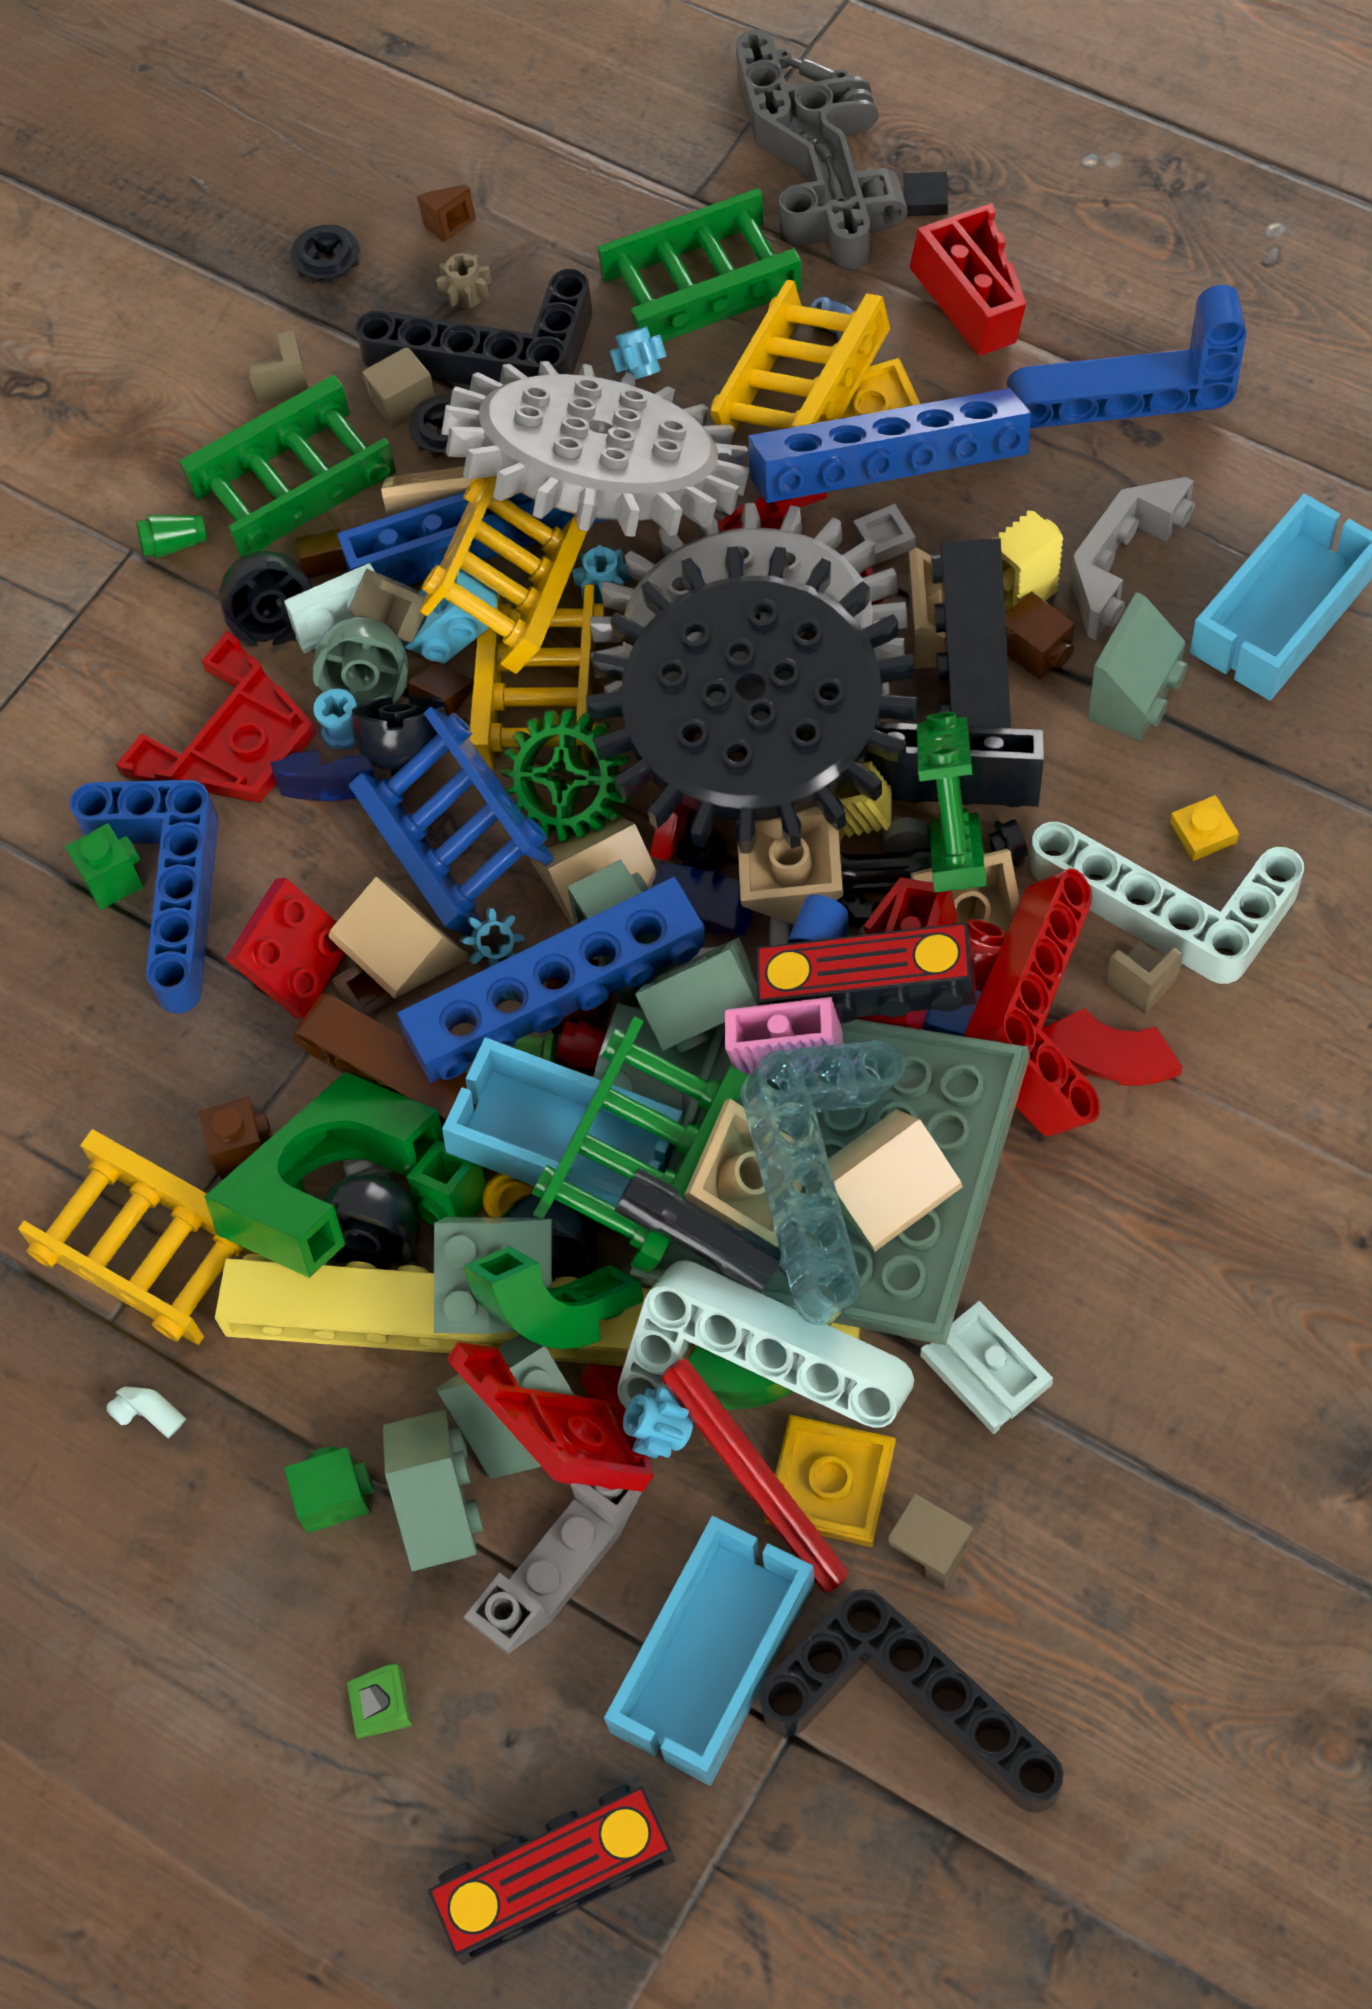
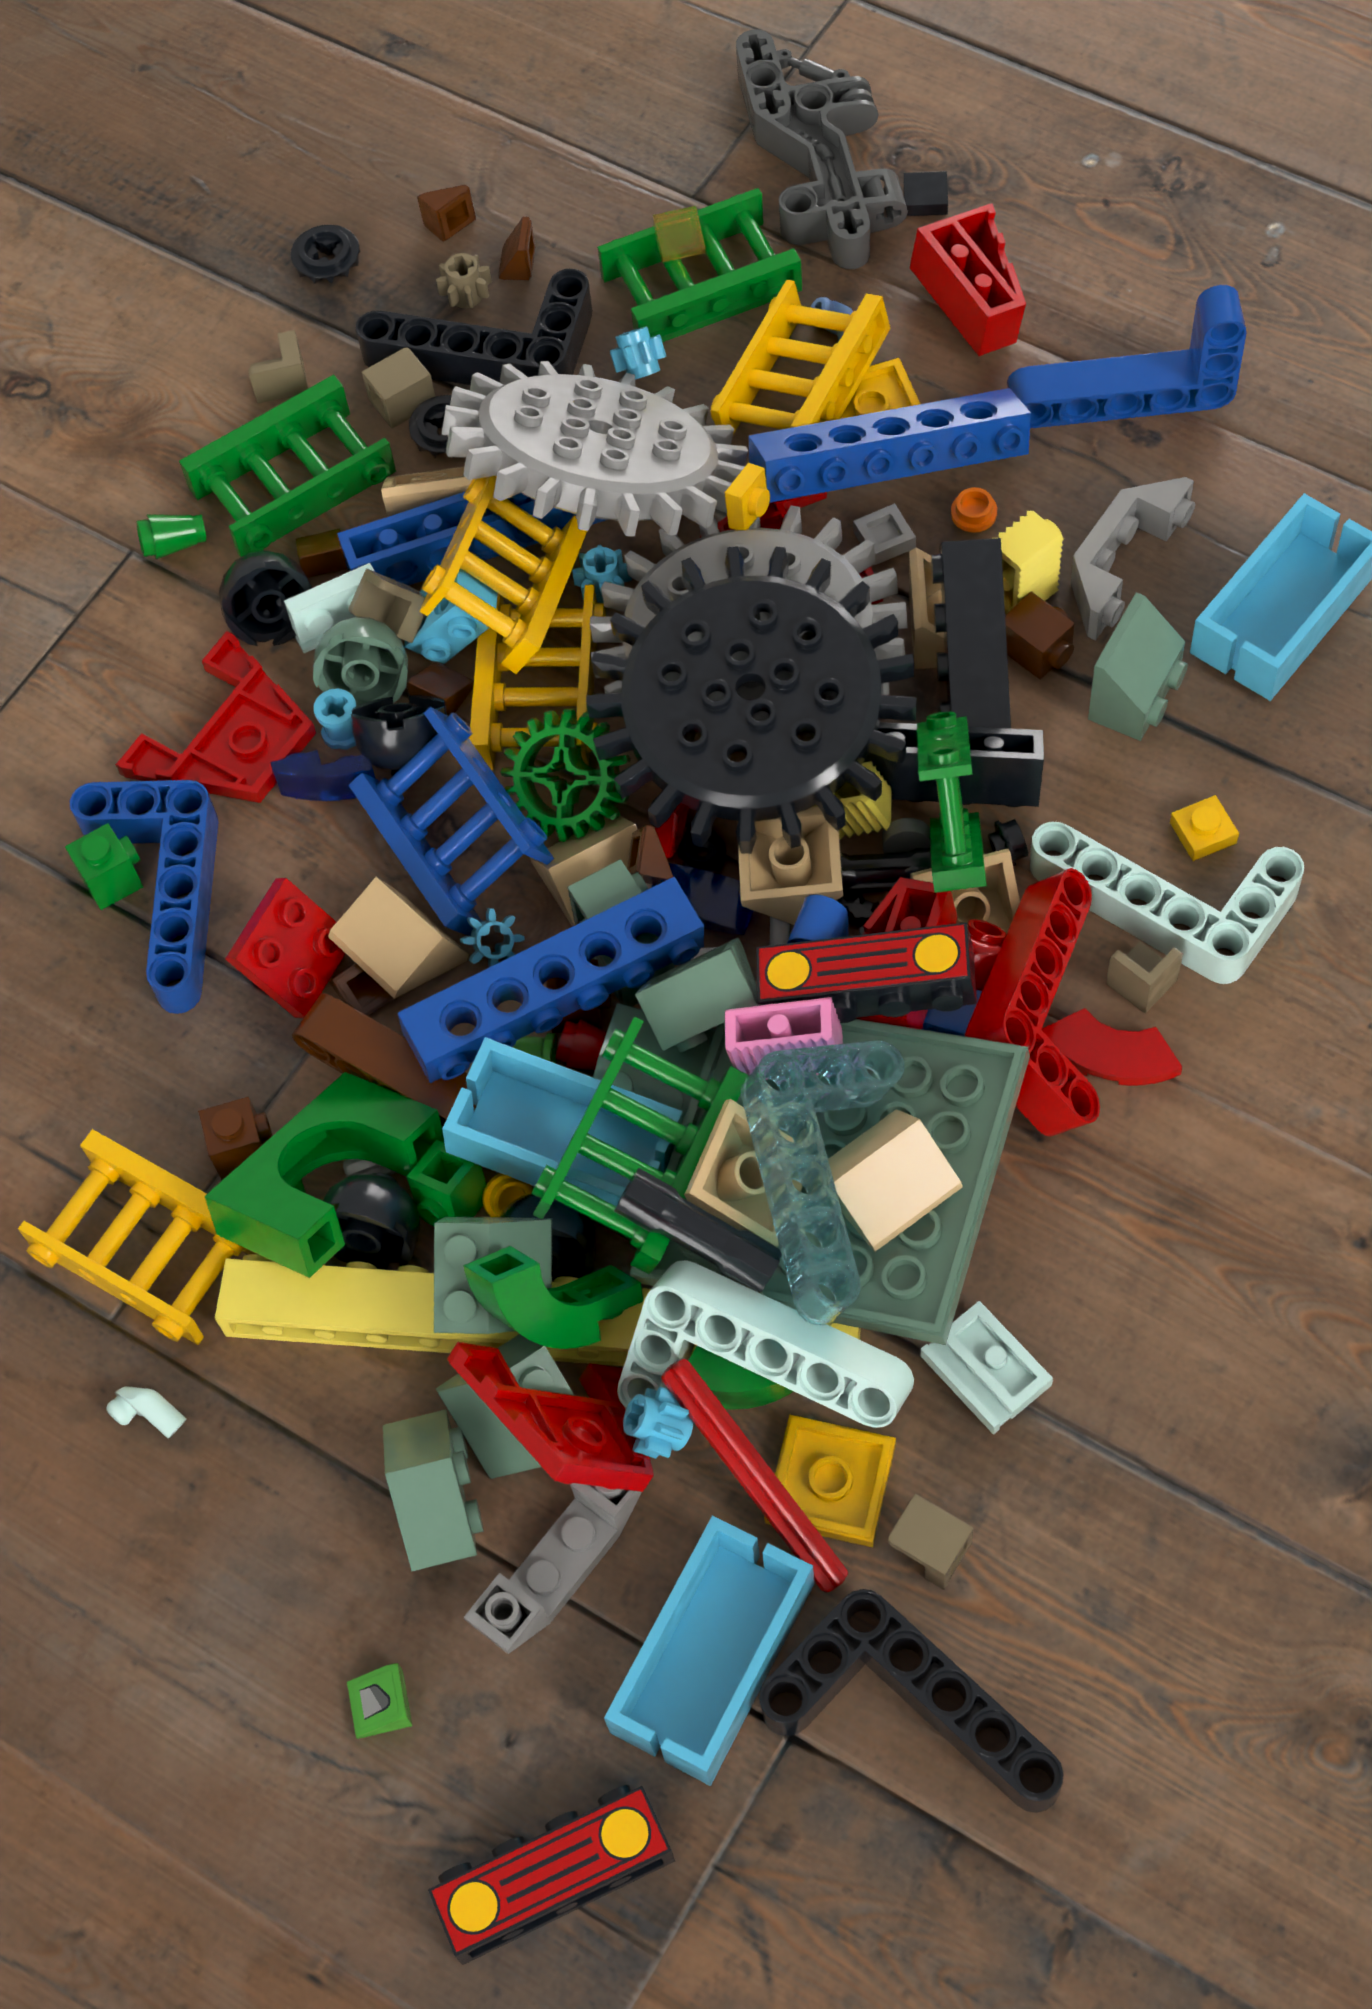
(329, 1488): green brick -> none
(518, 252): none -> reddish brown slope
(648, 857): none -> reddish brown slope
(679, 233): none -> clear yellow tile
(747, 497): none -> yellow plate
(974, 510): none -> orange plate

